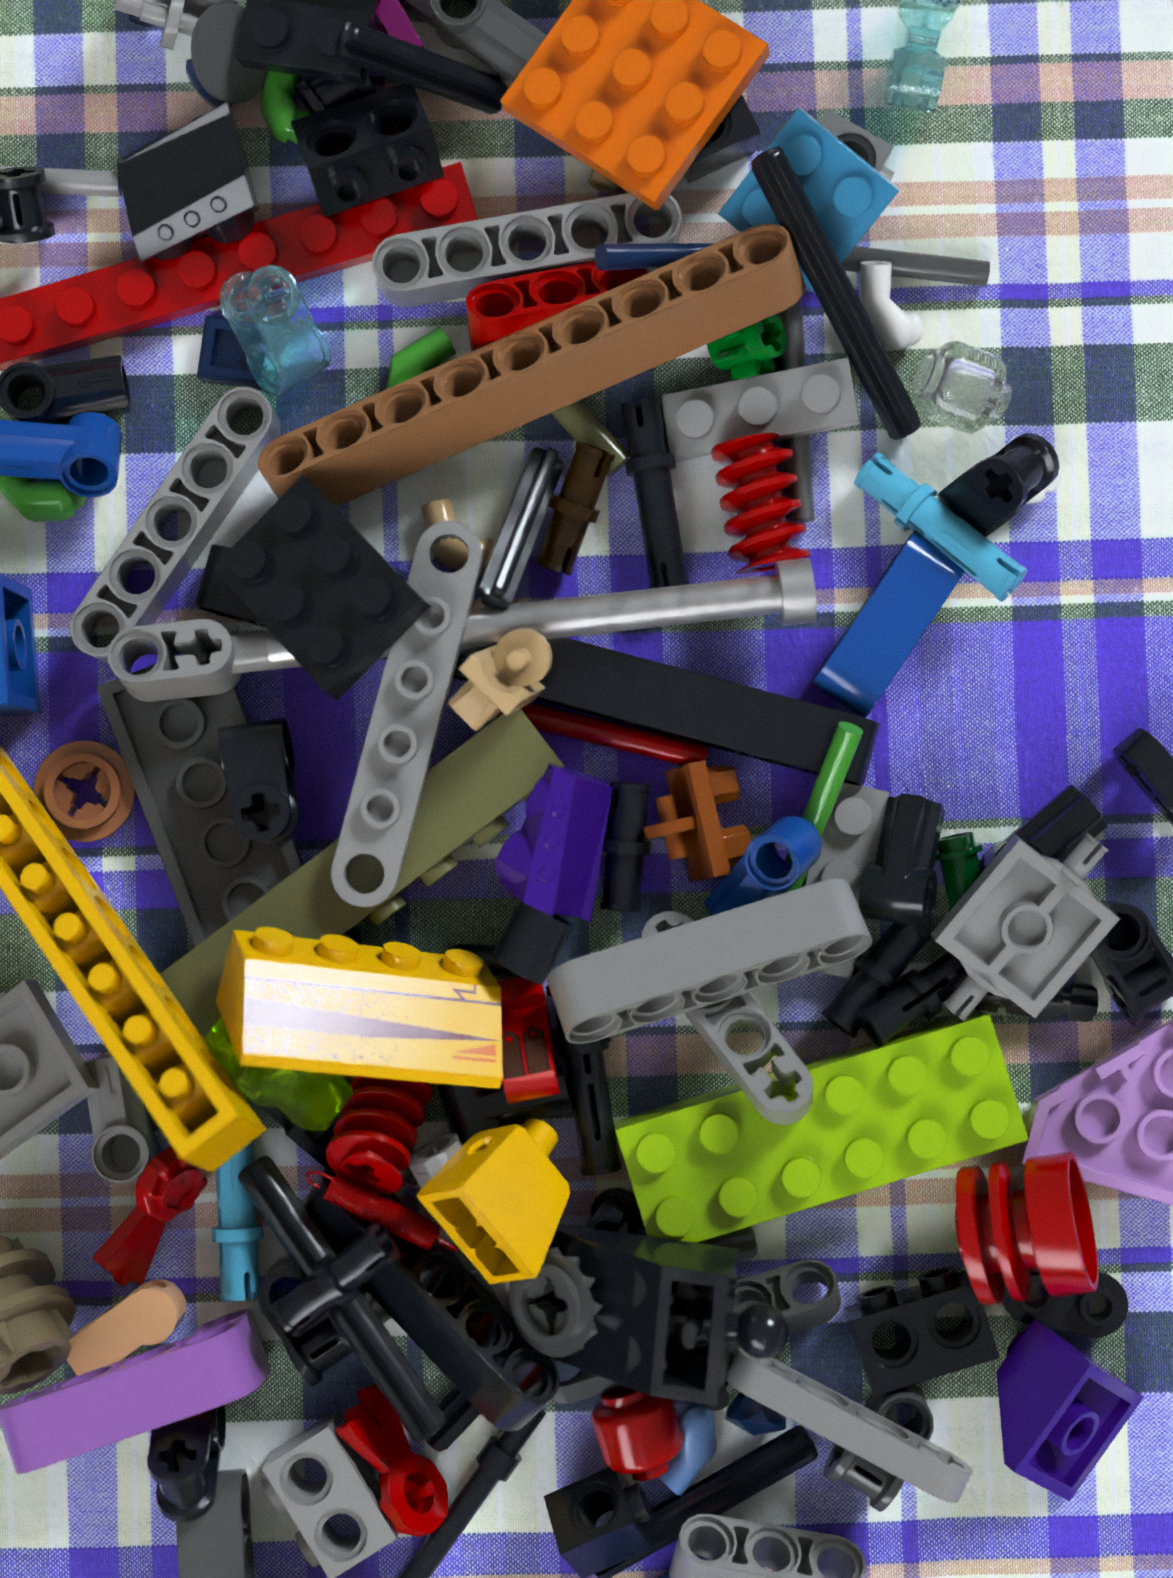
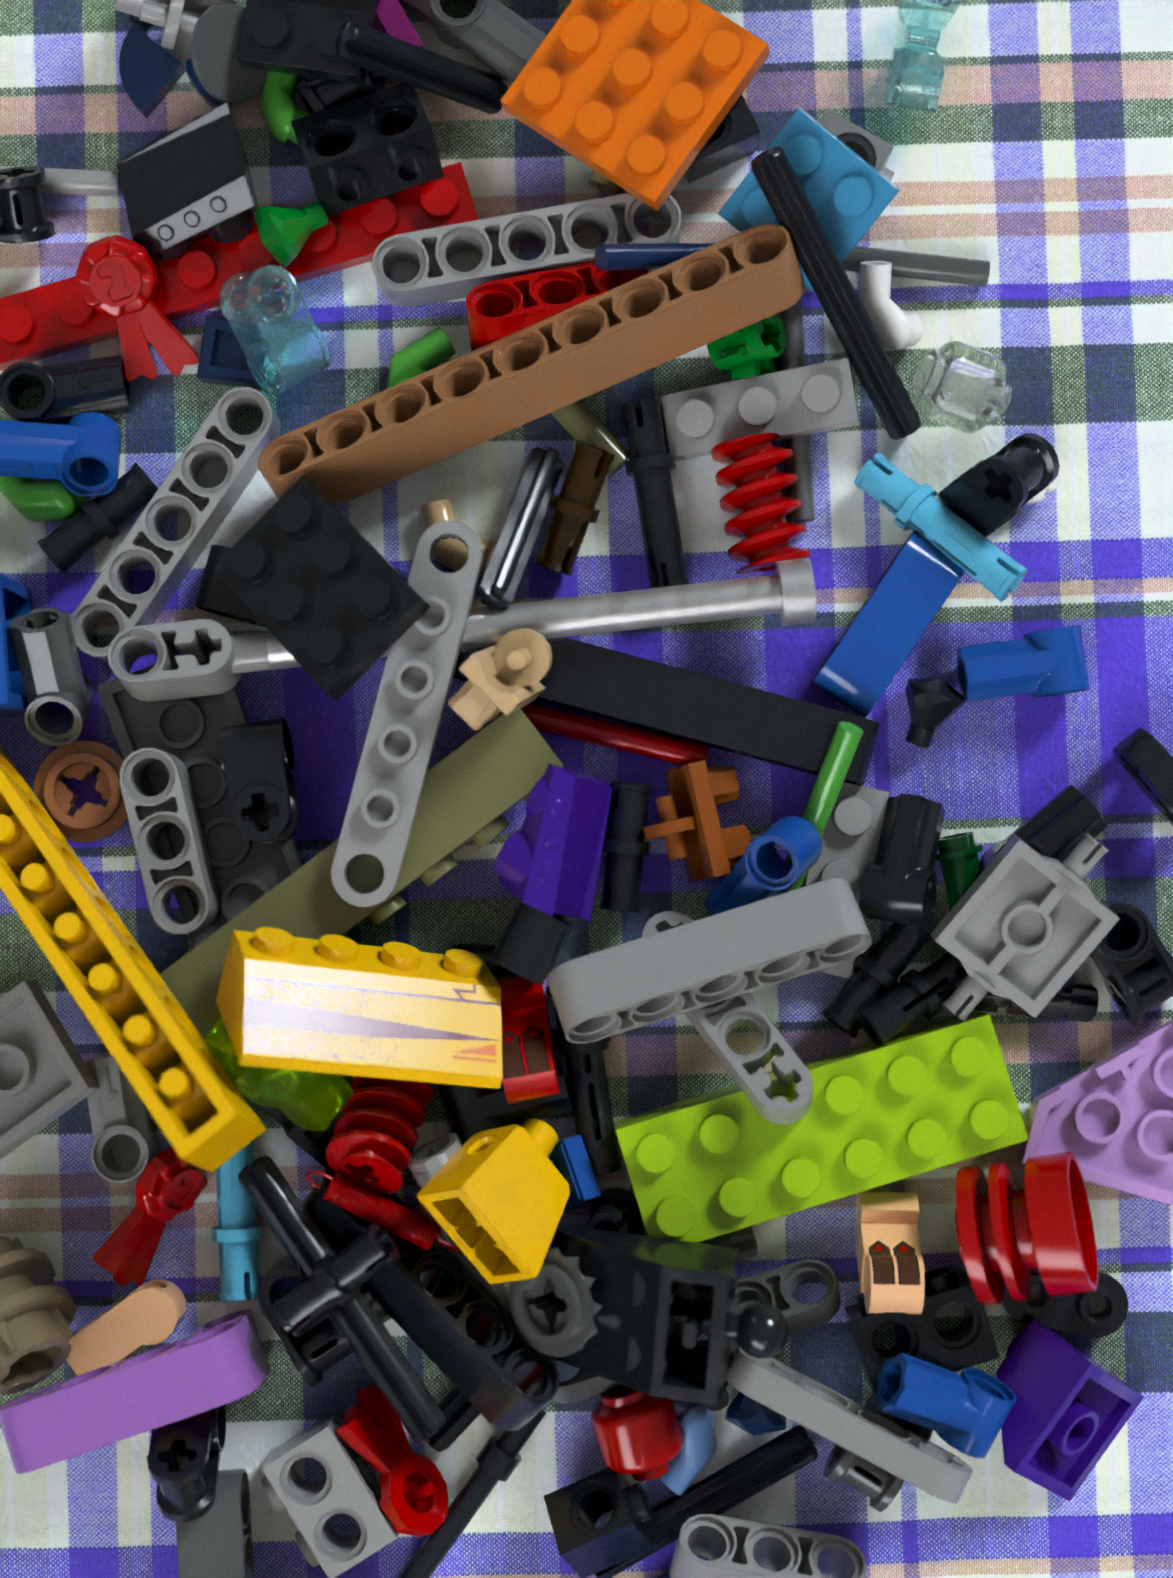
(51, 673): none -> dark grey piece
(98, 519): none -> black pin
(119, 281): none -> red piece
(146, 818): none -> light grey beam
(147, 71): none -> dark blue tile
(287, 229): none -> green rock
(574, 1165): none -> blue tile
(890, 1252): none -> light nougat leg
(930, 705): none -> black rock
(959, 1407): none -> blue piece
(1040, 664): none -> blue piece

